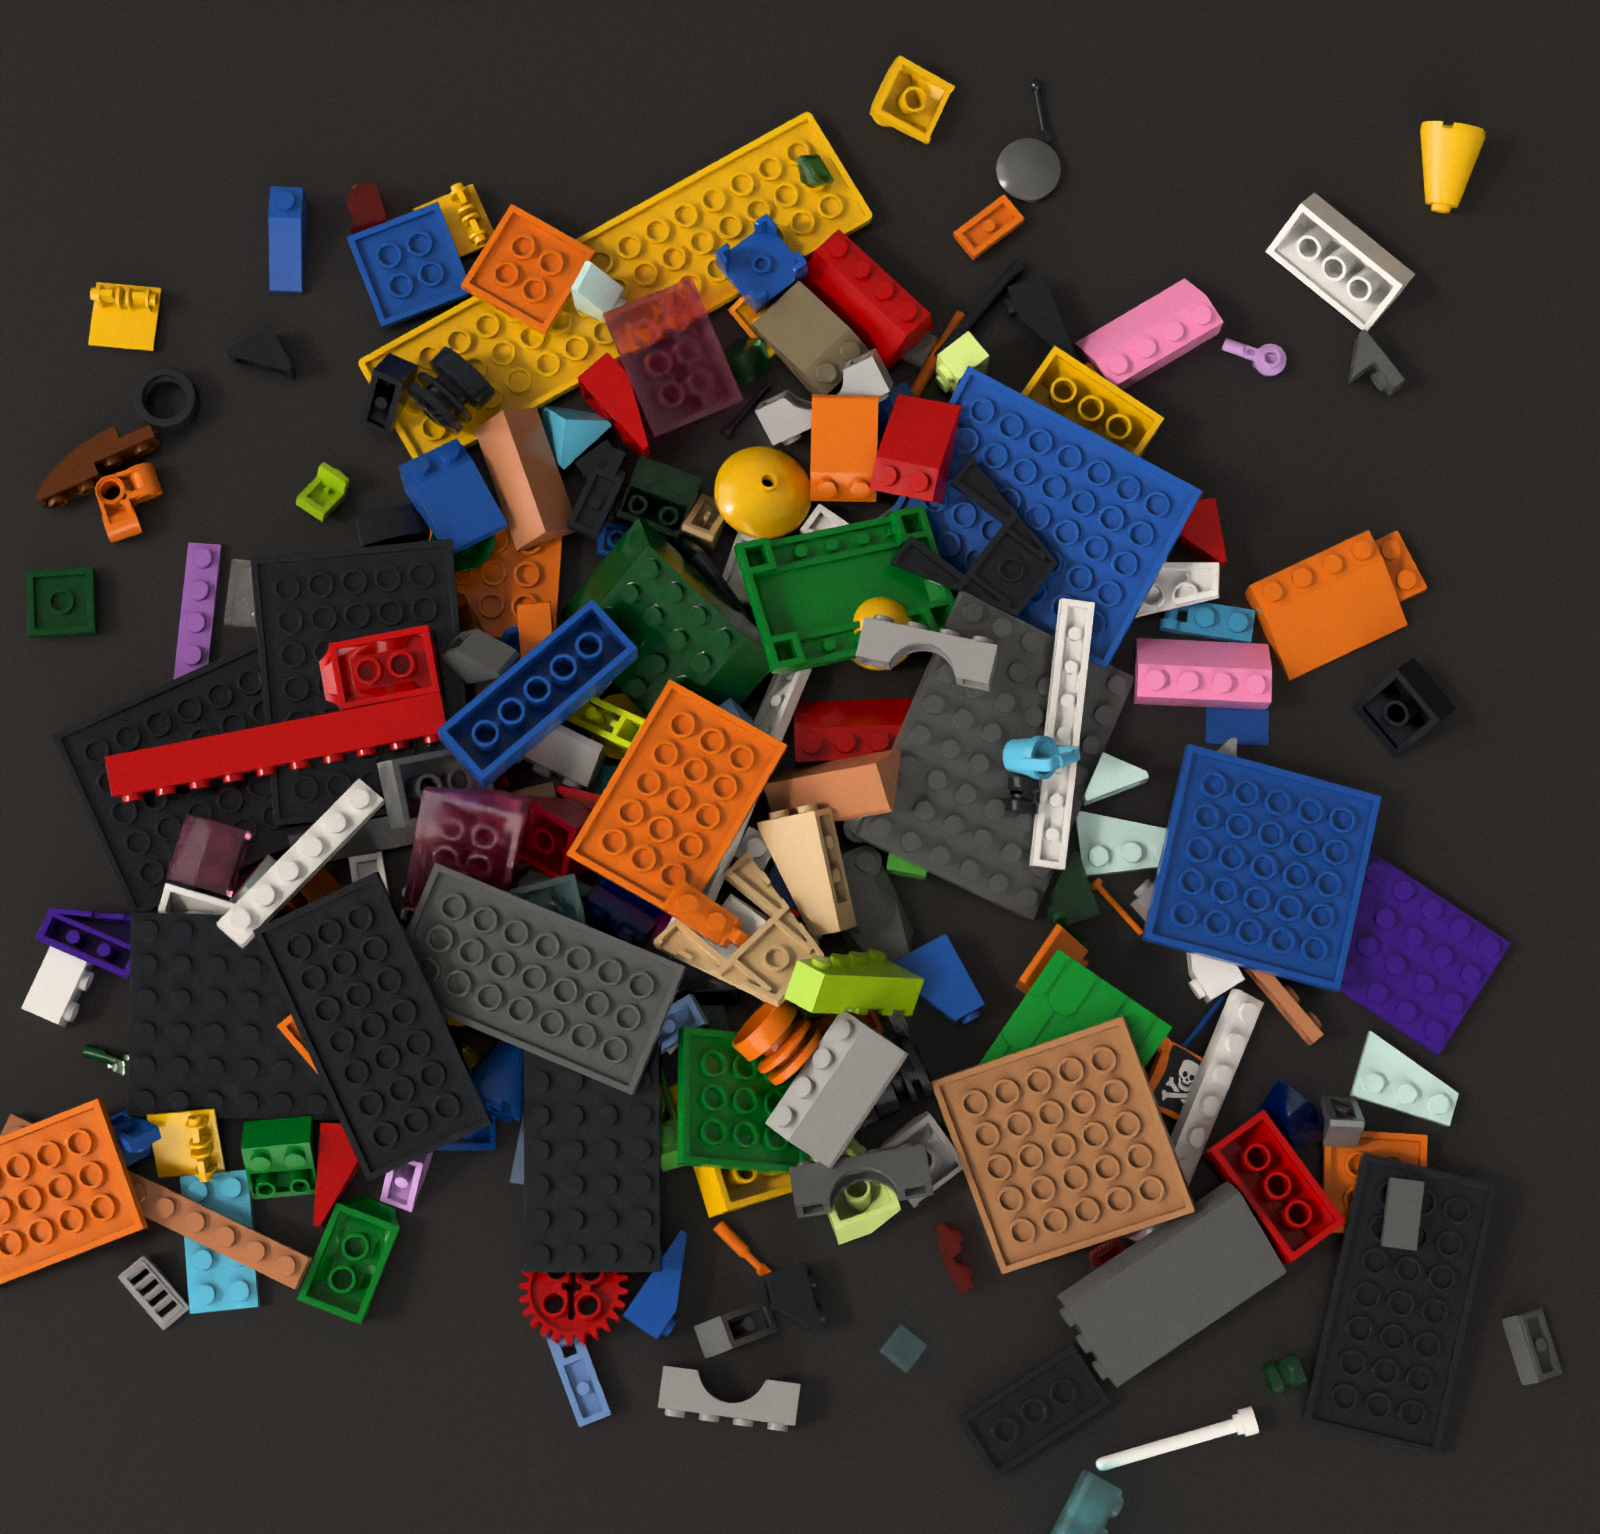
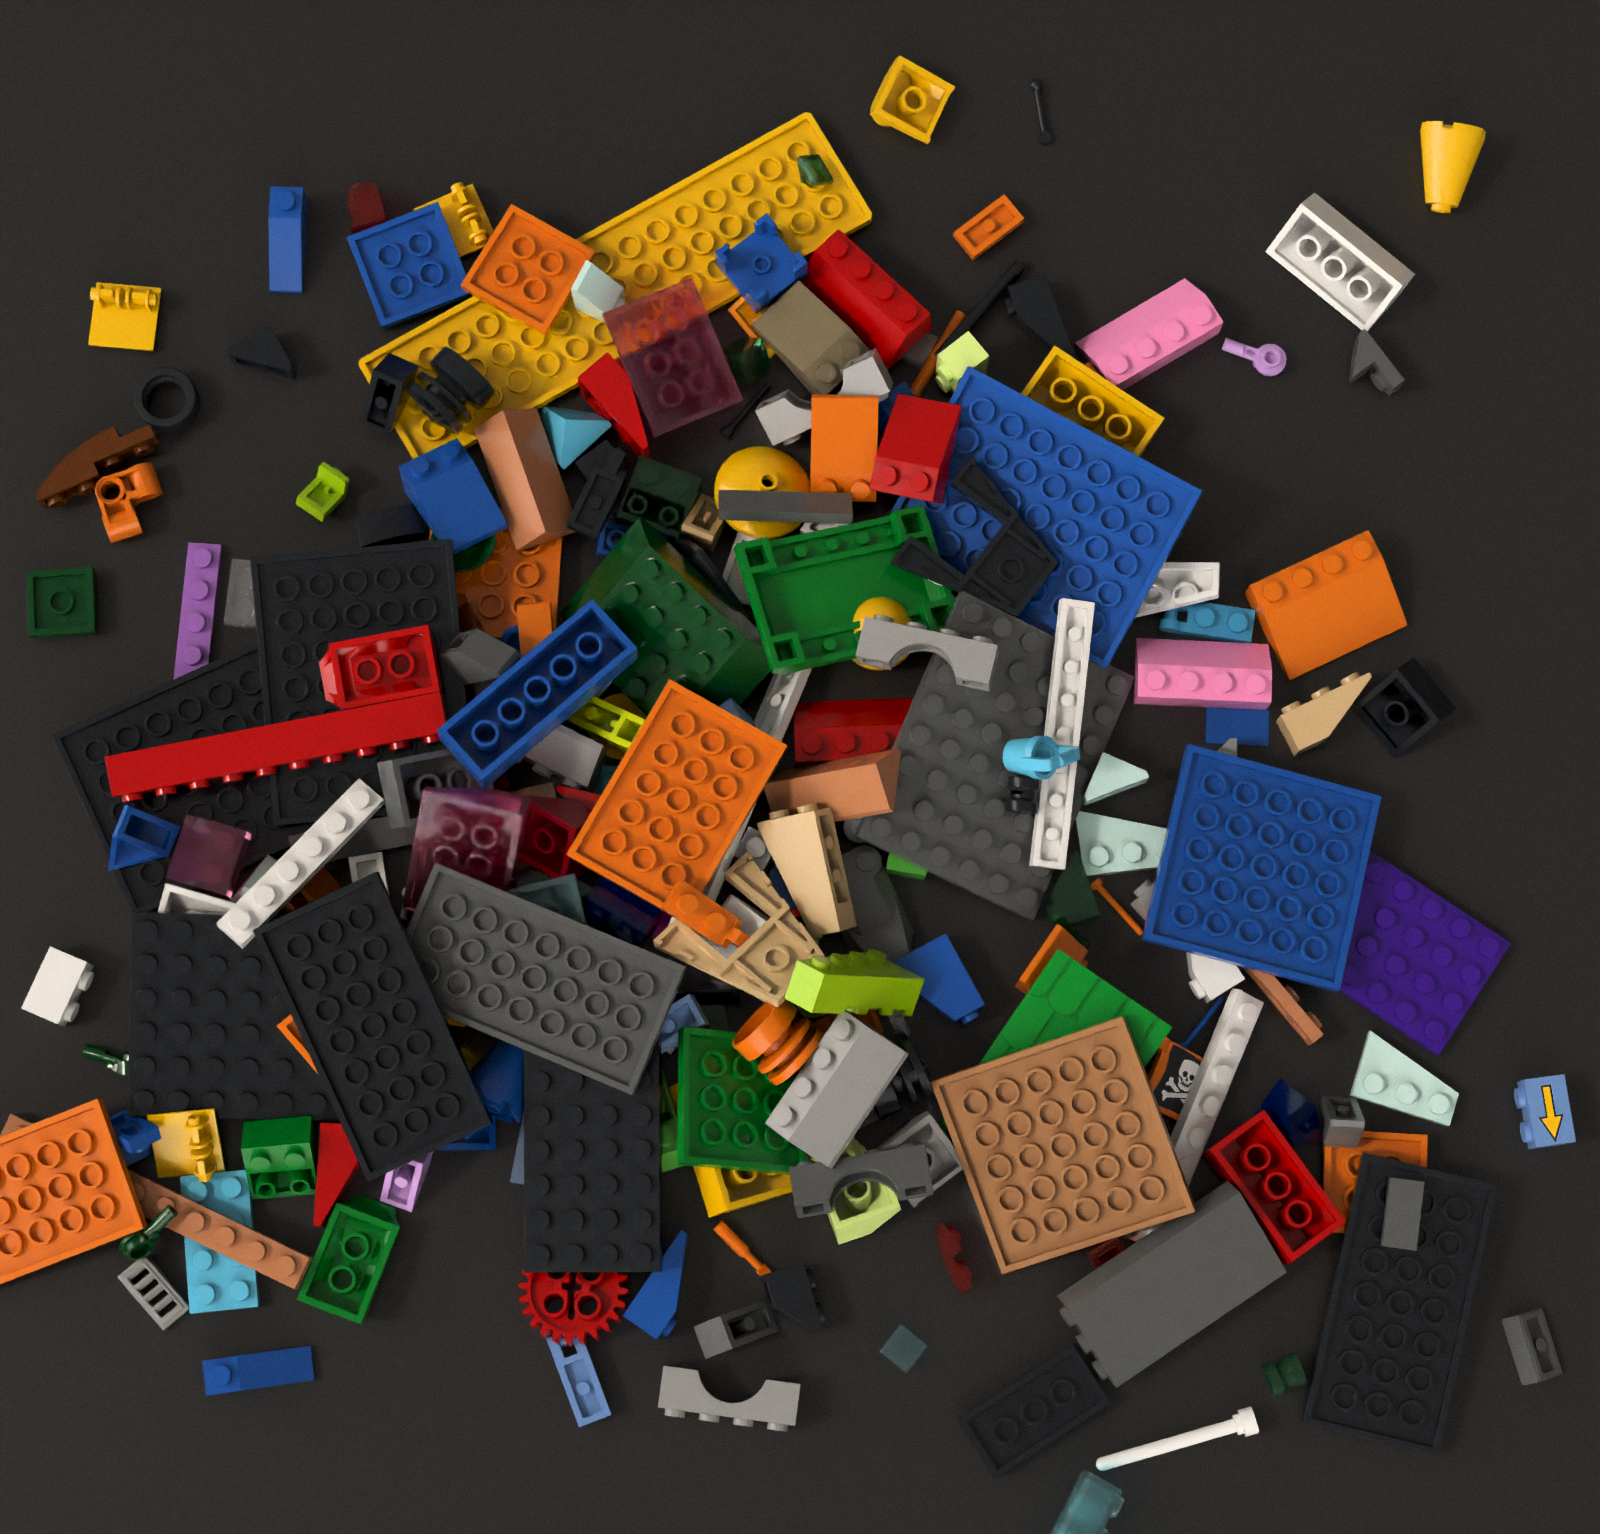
(90, 936): dark purple wedge -> none
(140, 838): none -> blue slope
(141, 1243): none -> dark green plate
(258, 1370): none -> blue slope
(785, 506): none -> dark grey tile
(1028, 169): dark grey dish -> none
(1204, 534): red slope -> none
(1314, 721): none -> tan slope
(1400, 566): orange plate -> none
(1545, 1111): none -> medium blue brick

